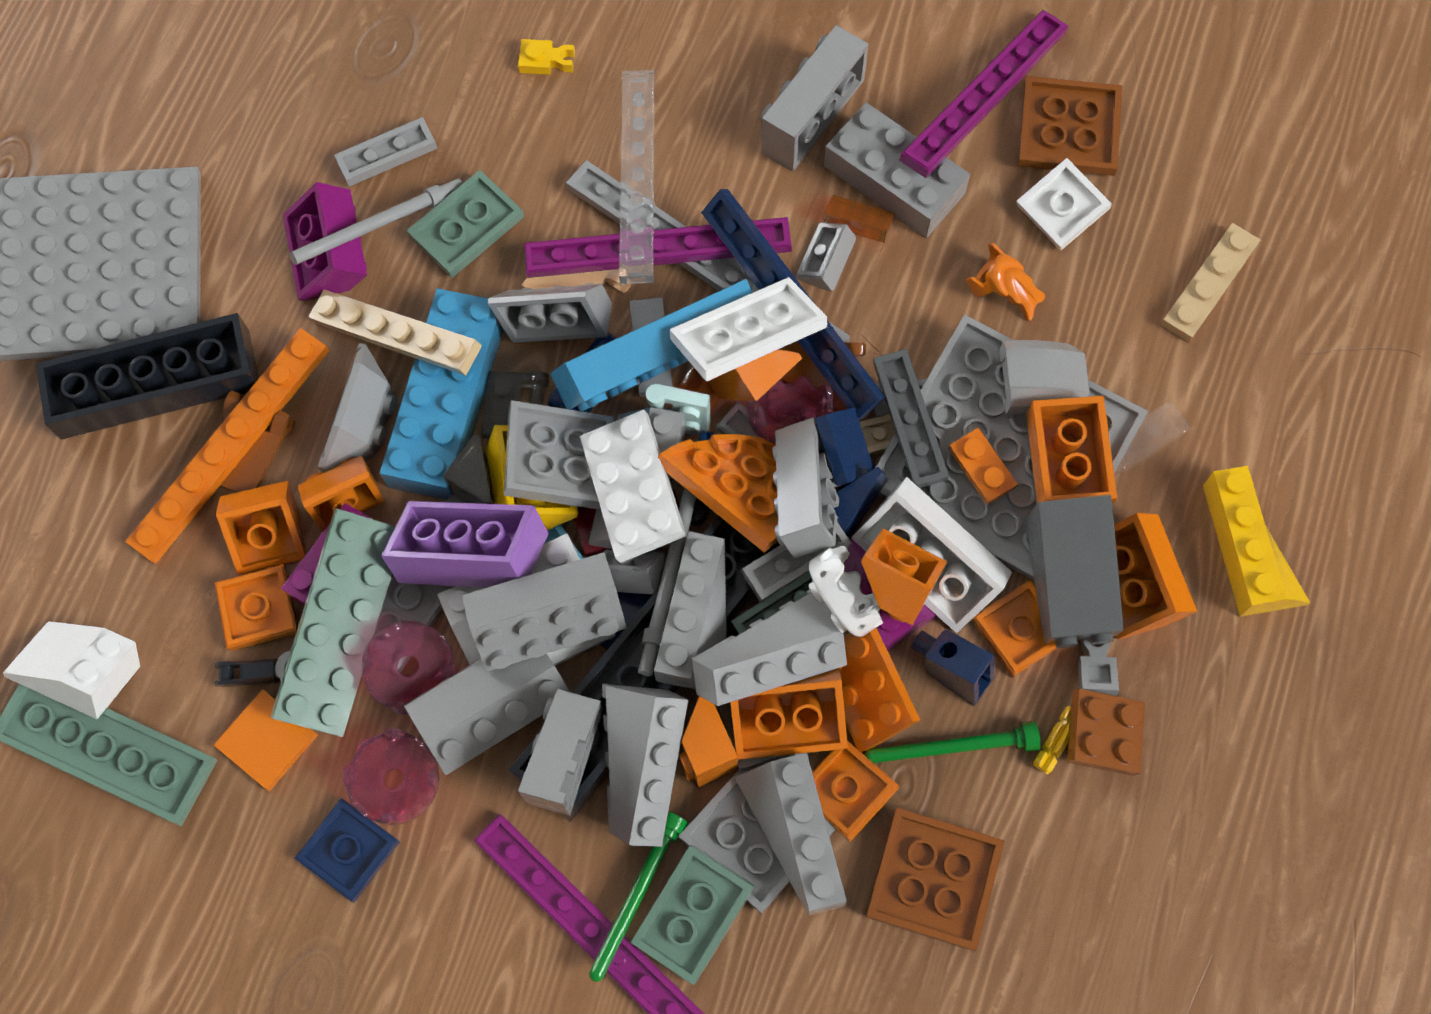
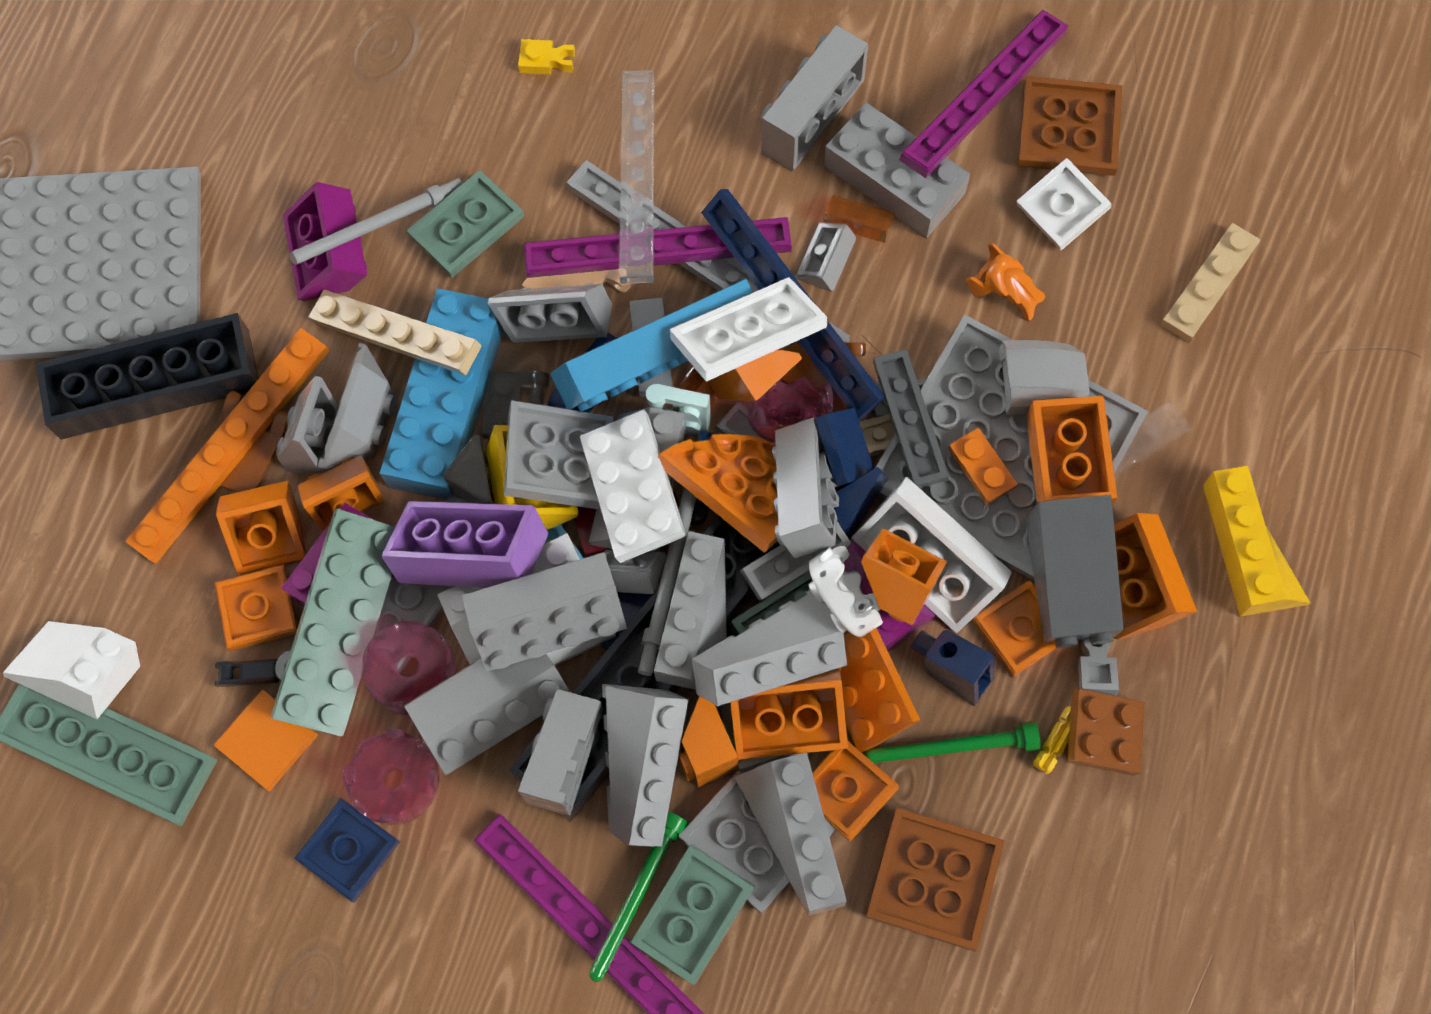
(307, 429): none -> light grey slope
(385, 151): light grey plate -> none

